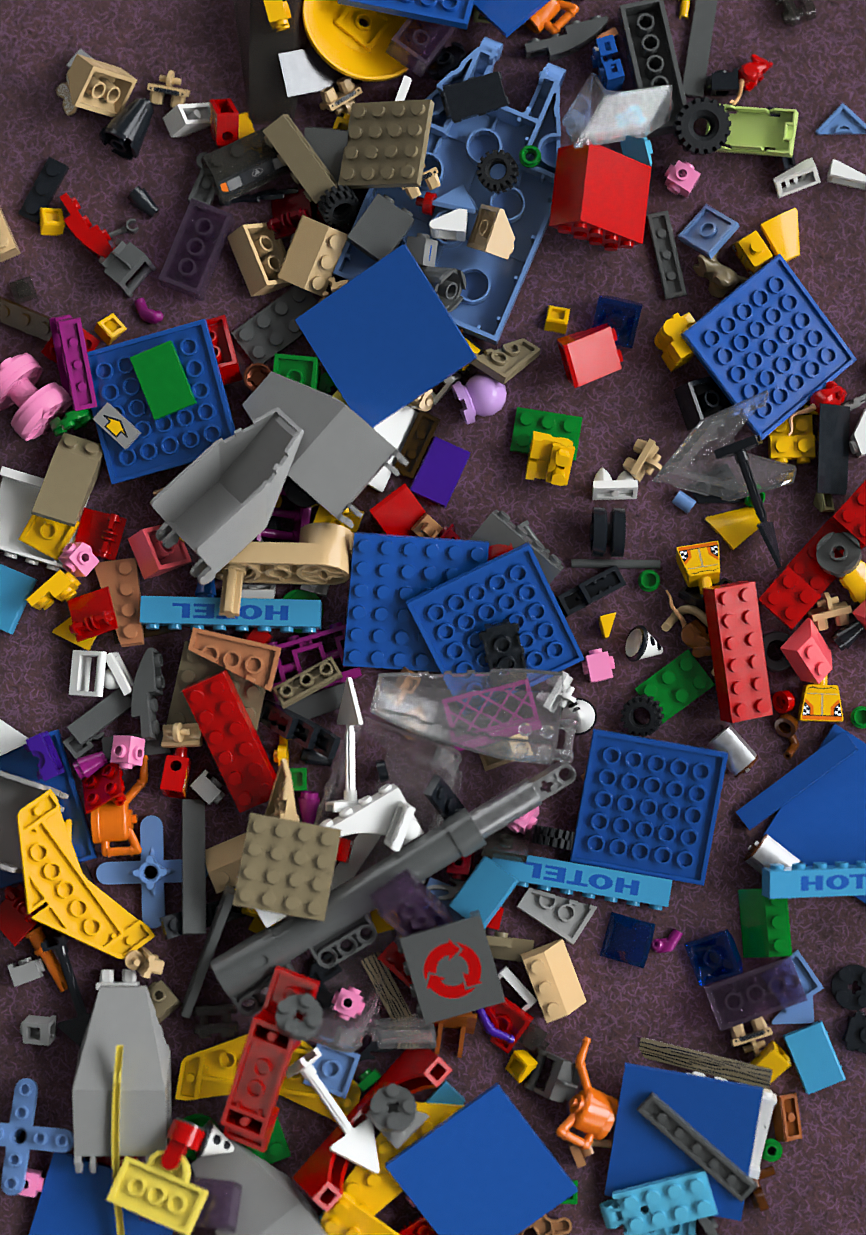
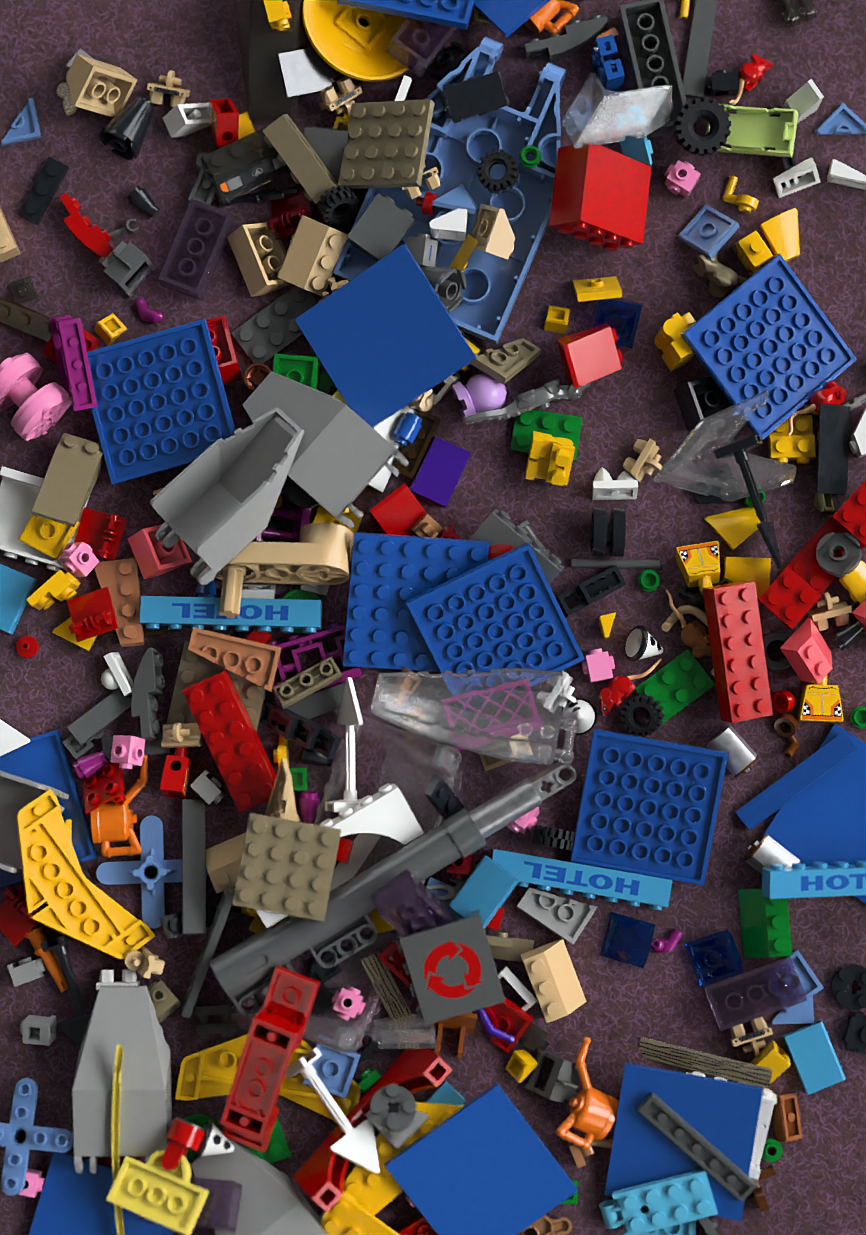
(24, 126): none -> medium blue tile
(32, 646): none -> red tile
(50, 762): dark purple brick -> none
(51, 221): yellow slope -> none
(73, 419): green plate -> none
(81, 673): white tile -> none
(117, 425): light grey tile -> none
(163, 380): green tile -> none
(292, 1027): dark grey plate -> none
(382, 770): black tile -> none
(402, 827): white tile -> none
(407, 429): none -> blue brick
(464, 253): none -> yellow piece
(502, 645): black piece -> none
(507, 846): clear smoke plate -> none
(528, 400): none -> dark grey animal
(597, 289): none -> yellow plate
(618, 689): none -> red animal
(666, 255): dark grey tile -> none
(683, 501): medium blue hinge -> none
(744, 202): none -> yellow plate
(749, 569): none -> yellow slope
(805, 100): none -> white slope

